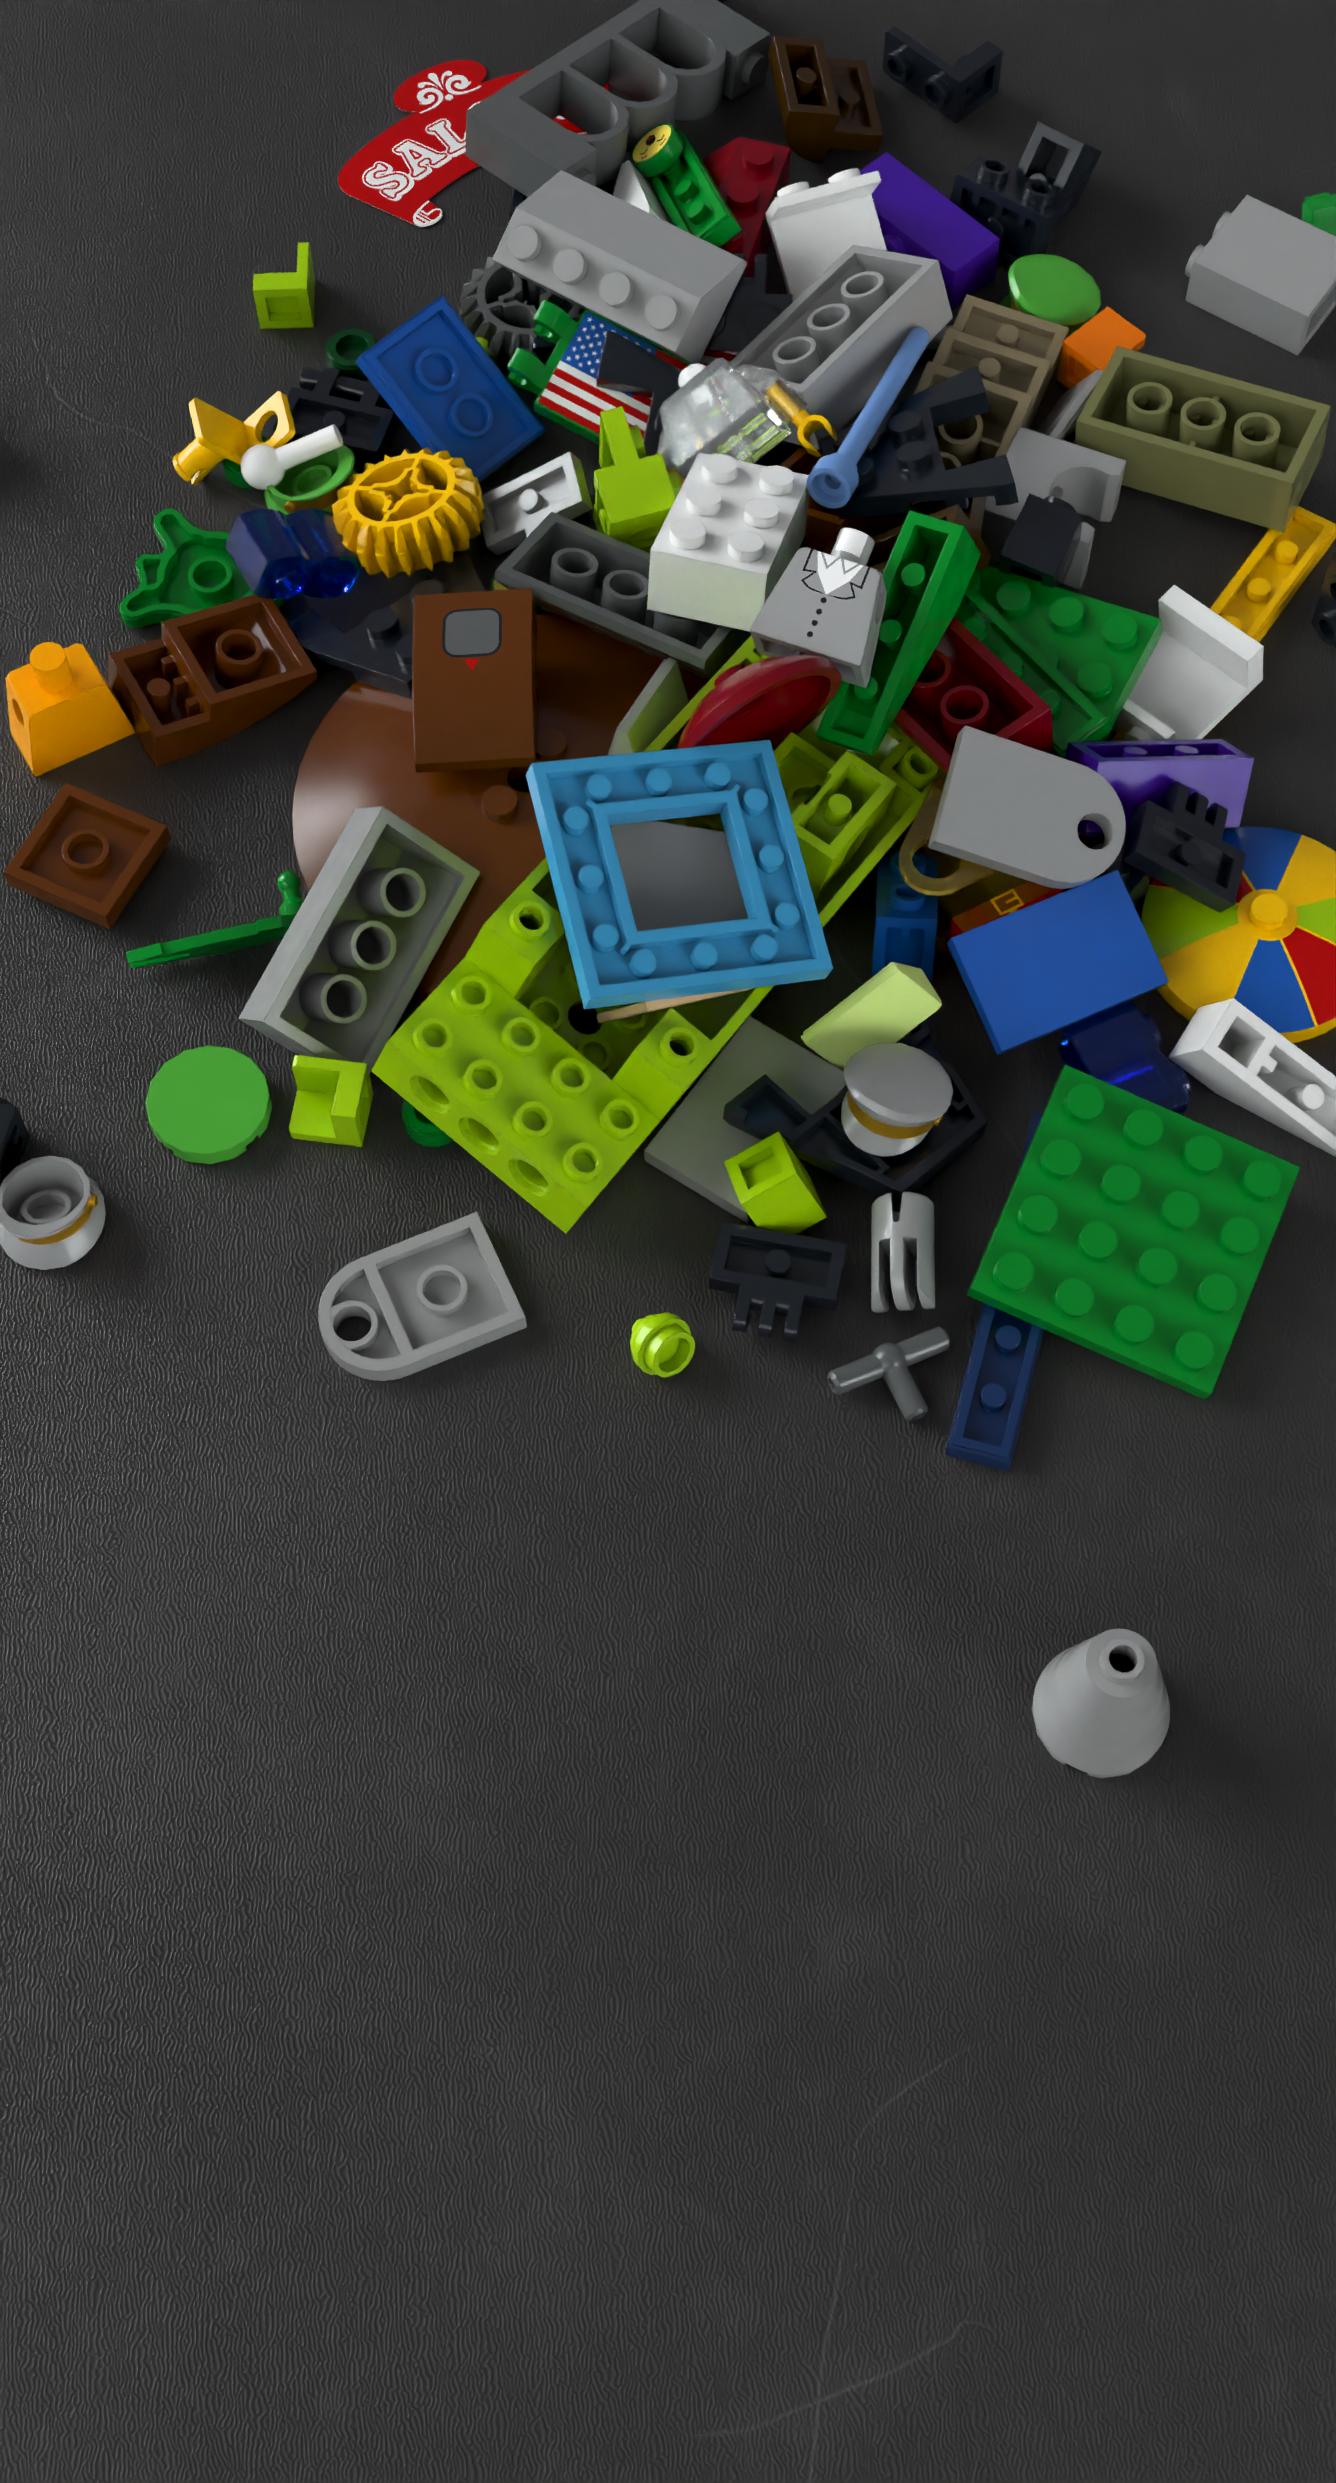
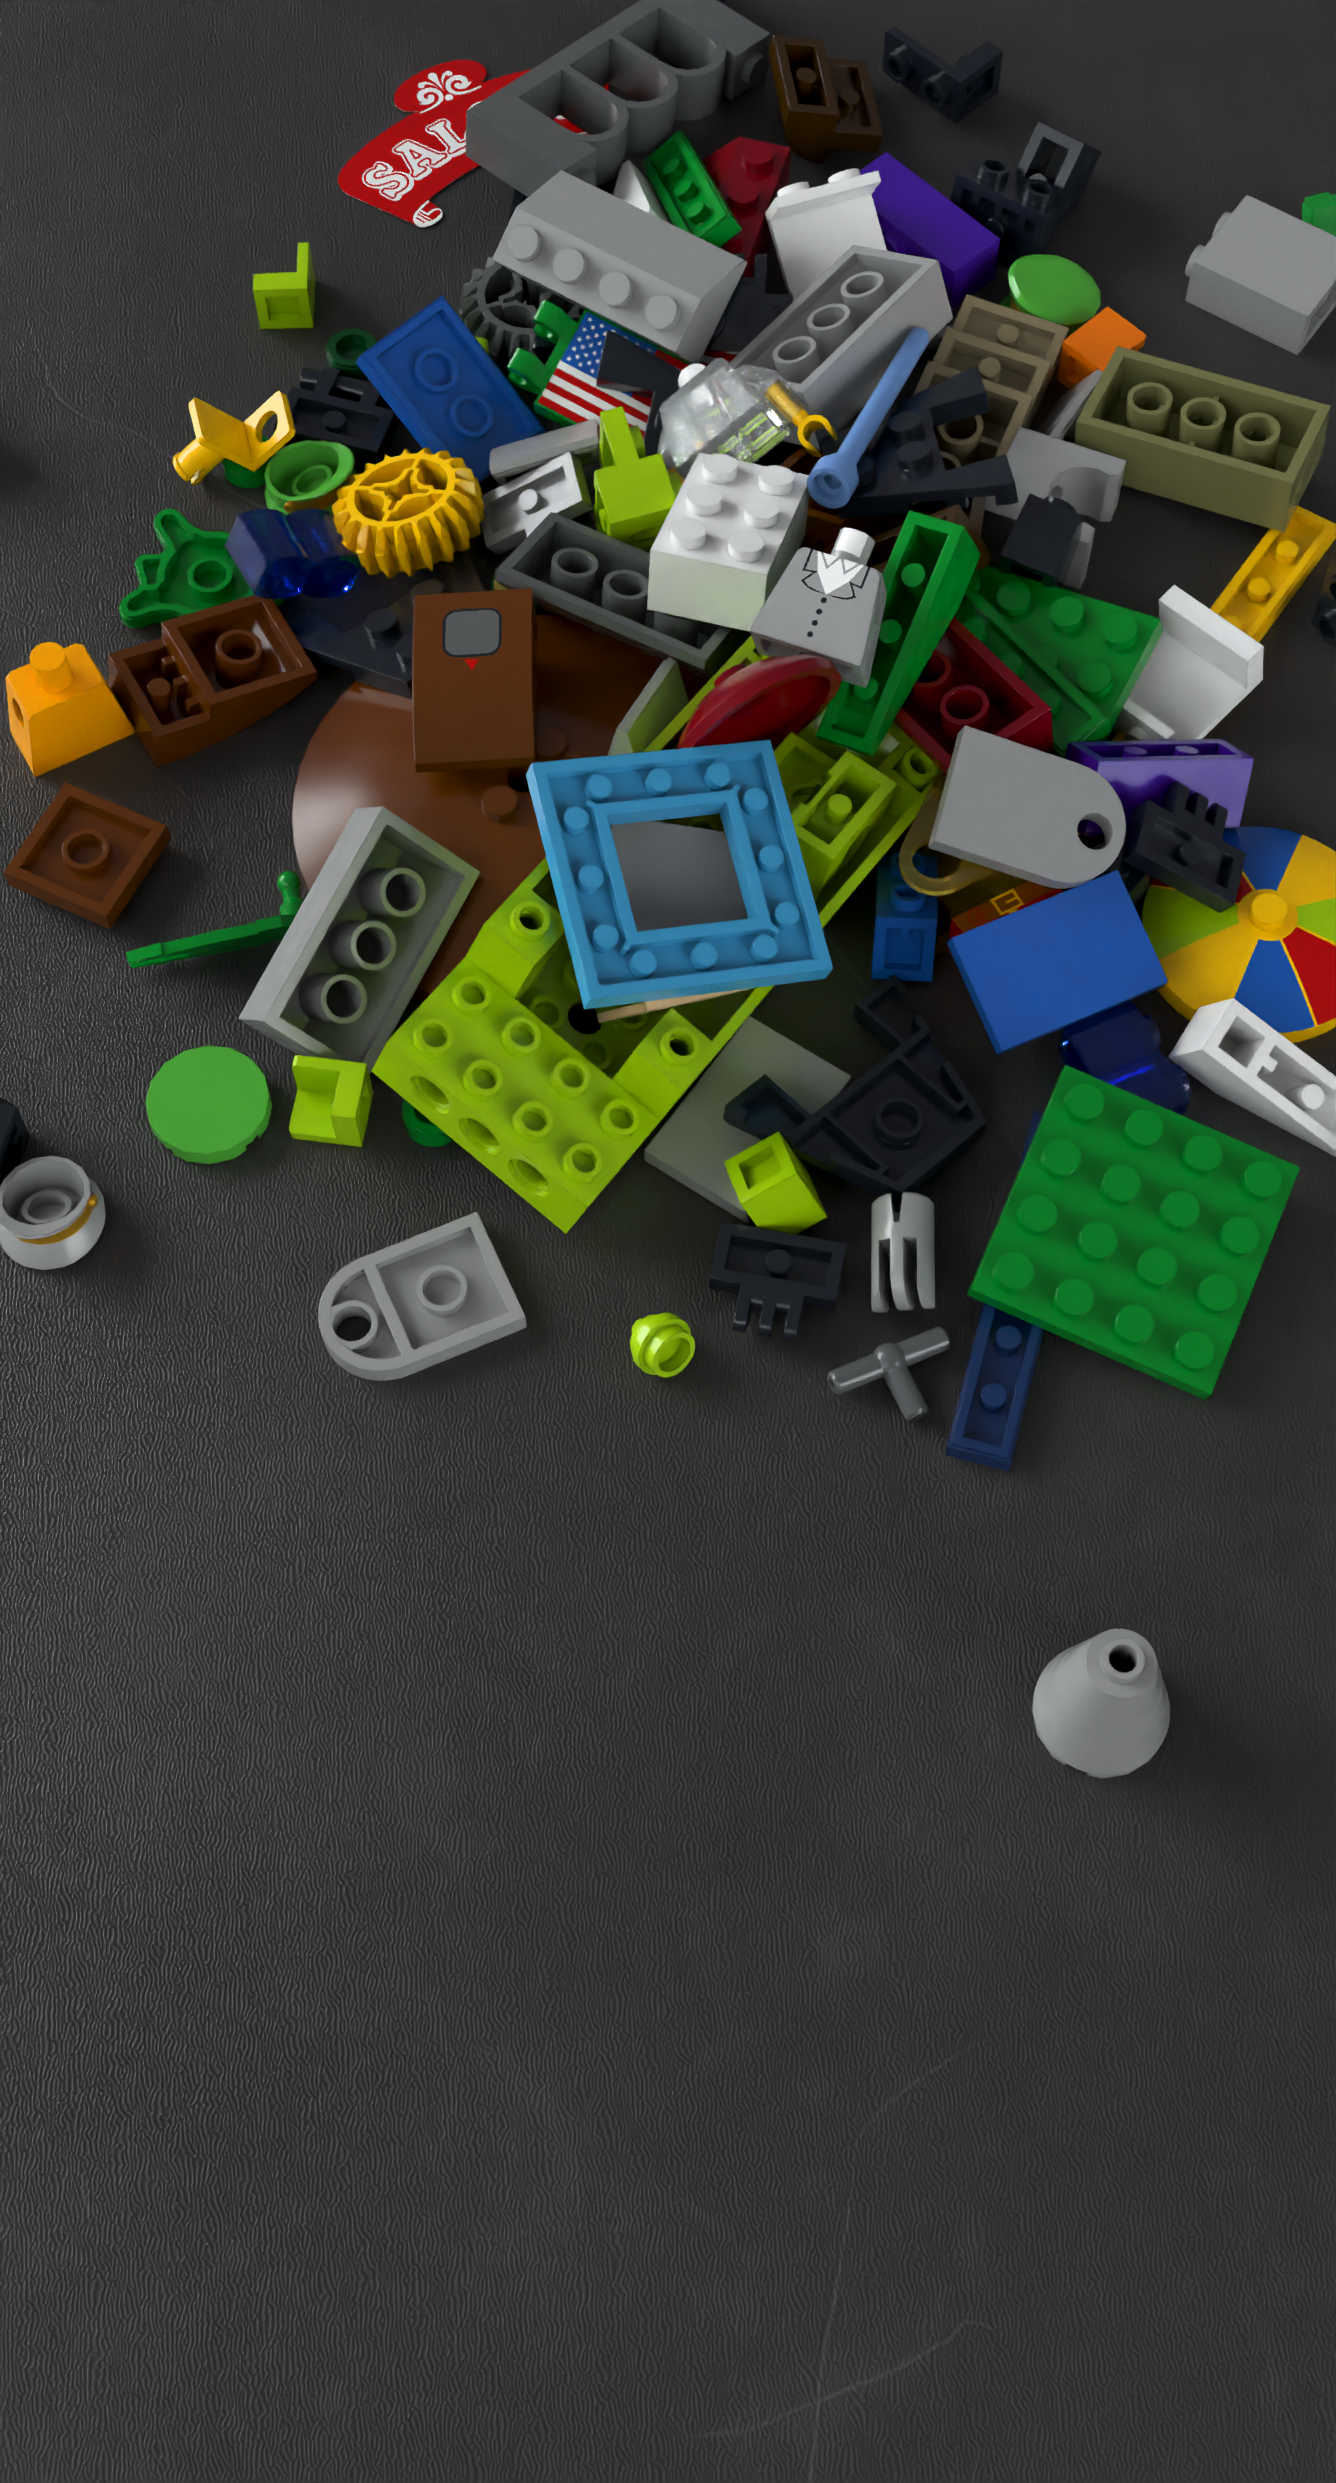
(266, 465): white bar -> none
(523, 456): none -> light grey slope
(657, 150): tile -> none
(874, 1013): yellowish green slope -> none
(893, 1097): light grey piece -> none

